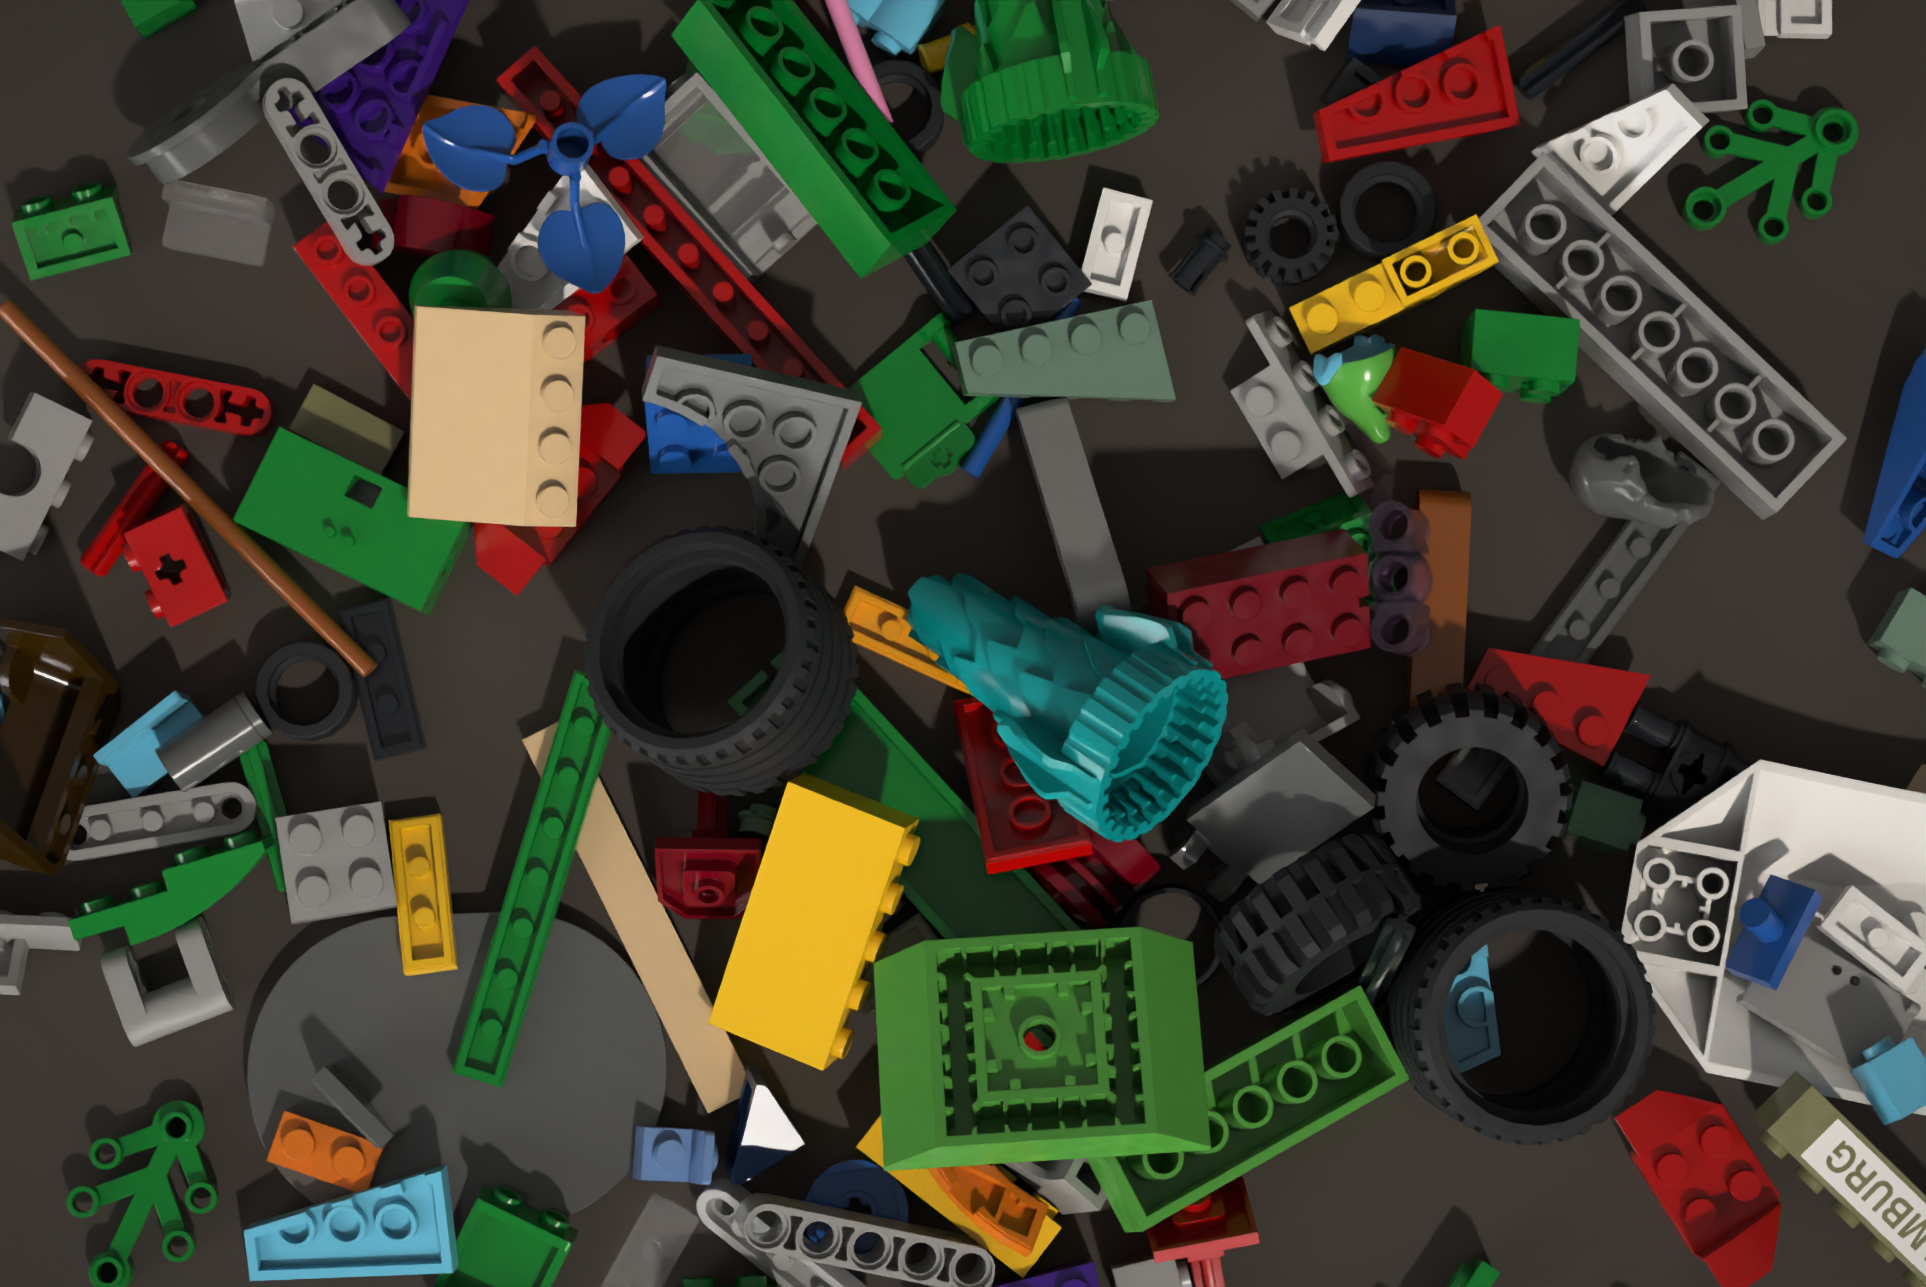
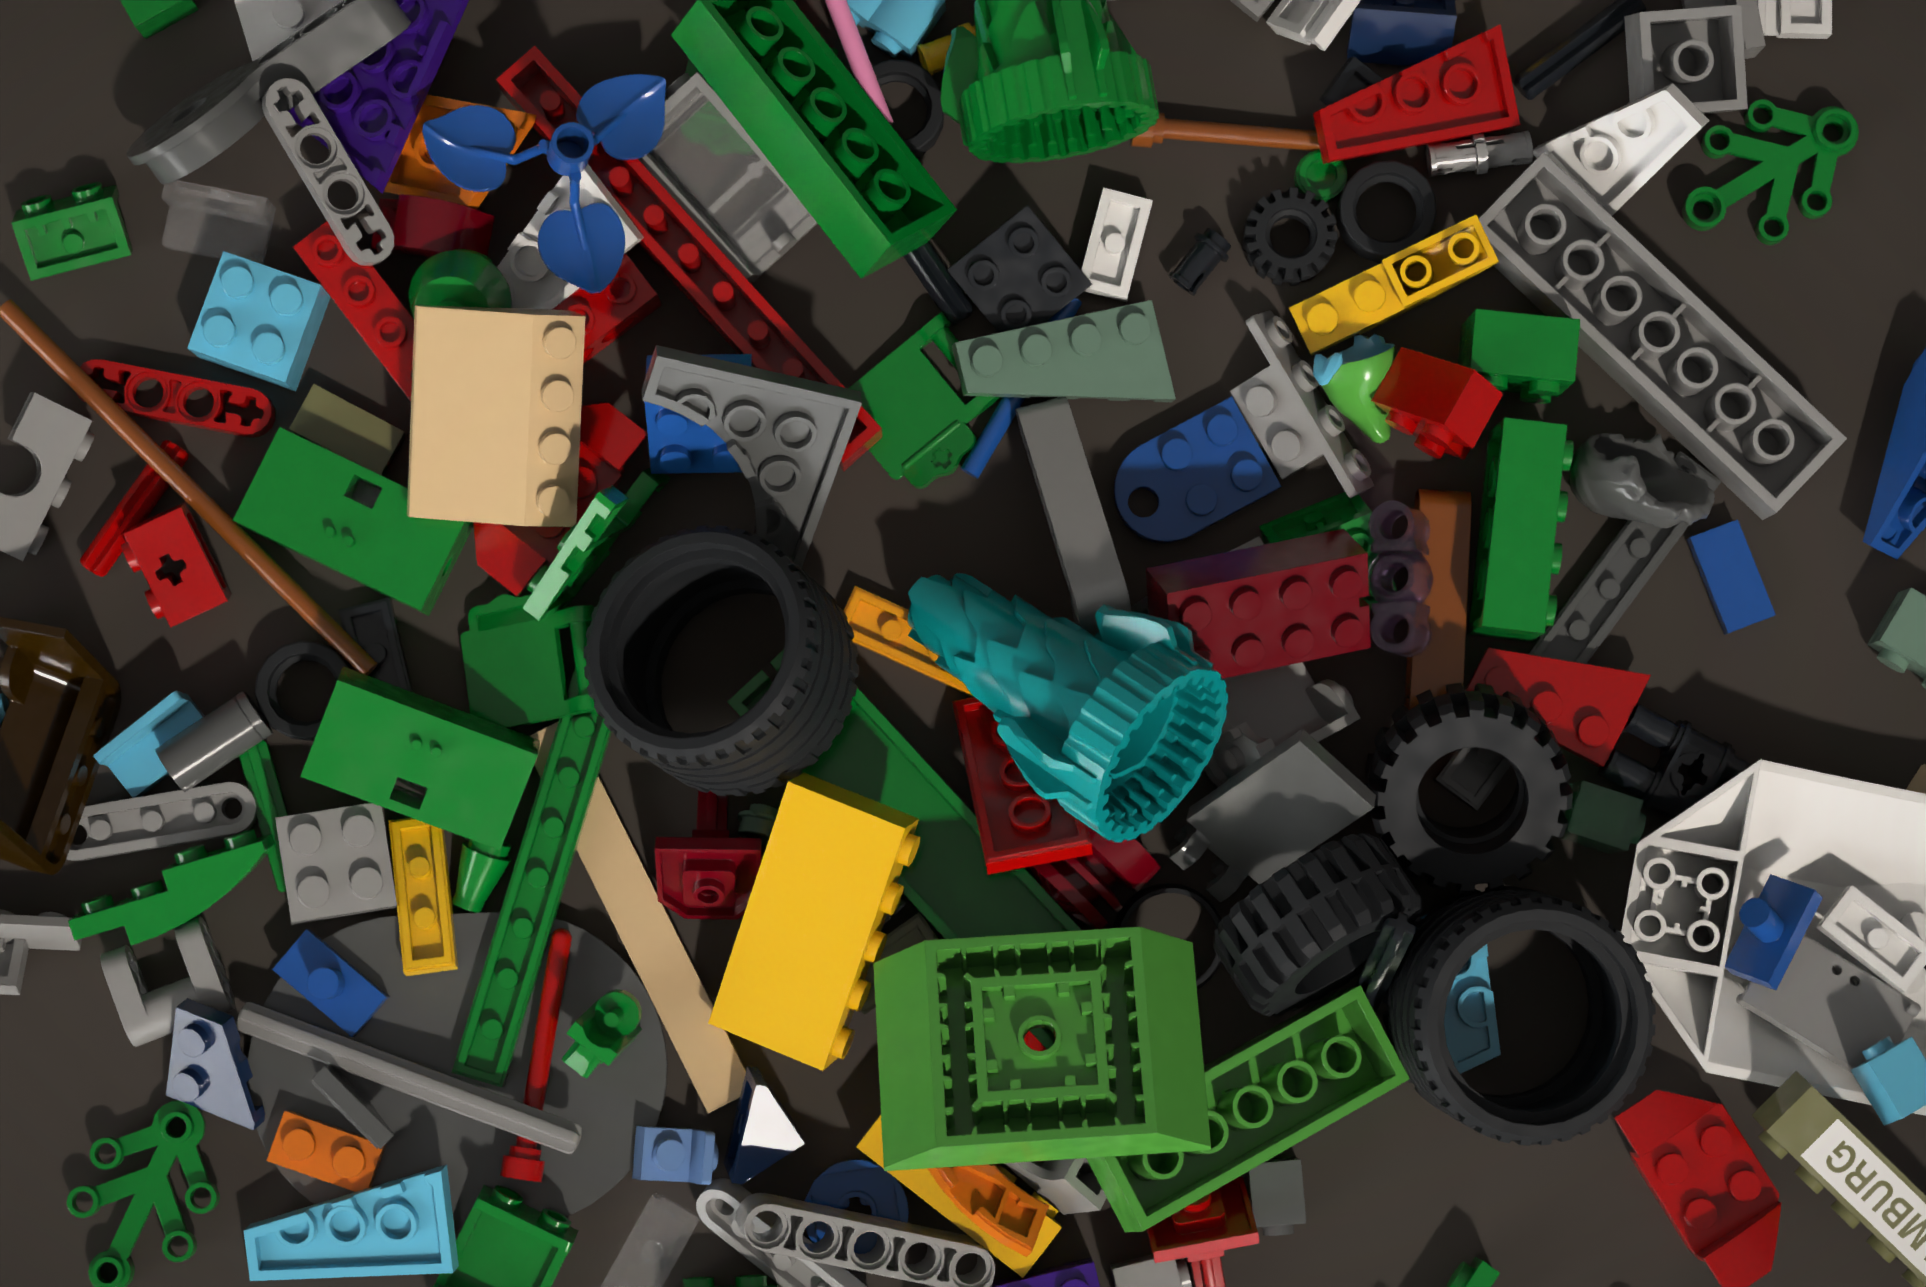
(209, 1065): none -> wing
(259, 321): none -> medium azure brick
(330, 983): none -> blue tile
(409, 1078): none -> light grey axle
(421, 758): none -> green brick
(479, 873): none -> green cone
(518, 662): none -> green piece
(524, 1158): none -> red piece
(588, 543): none -> green wing
(603, 1031): none -> green hips
(1196, 473): none -> blue plate
(1226, 134): none -> dark orange piece
(1277, 1195): none -> dark grey brick
(1322, 179): none -> green tile
(1479, 153): none -> light grey pin
(1519, 530): none -> green brick
(1731, 577): none -> blue tile

